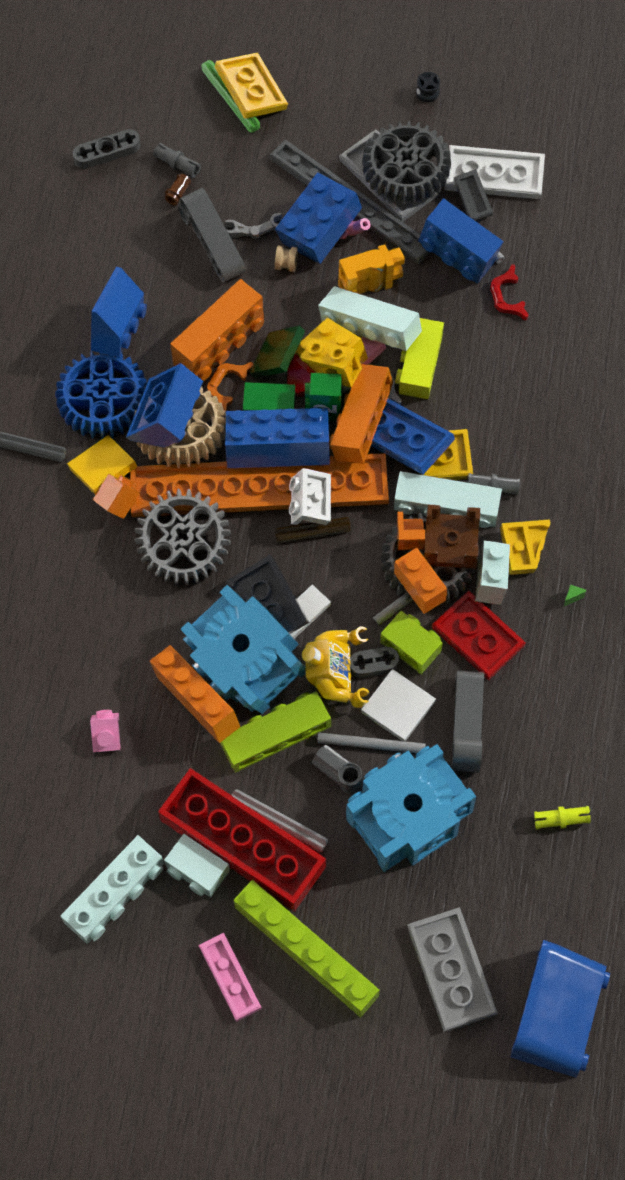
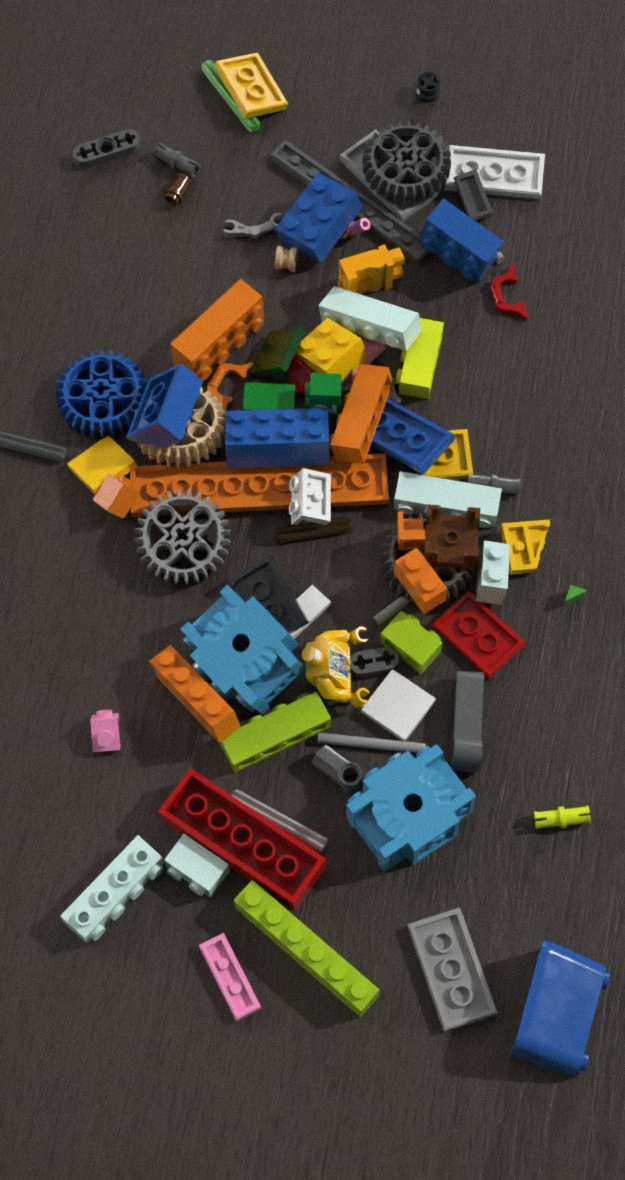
(116, 314): blue slope -> none
(201, 214): dark grey beam -> none
(335, 357): yellow bracket -> none

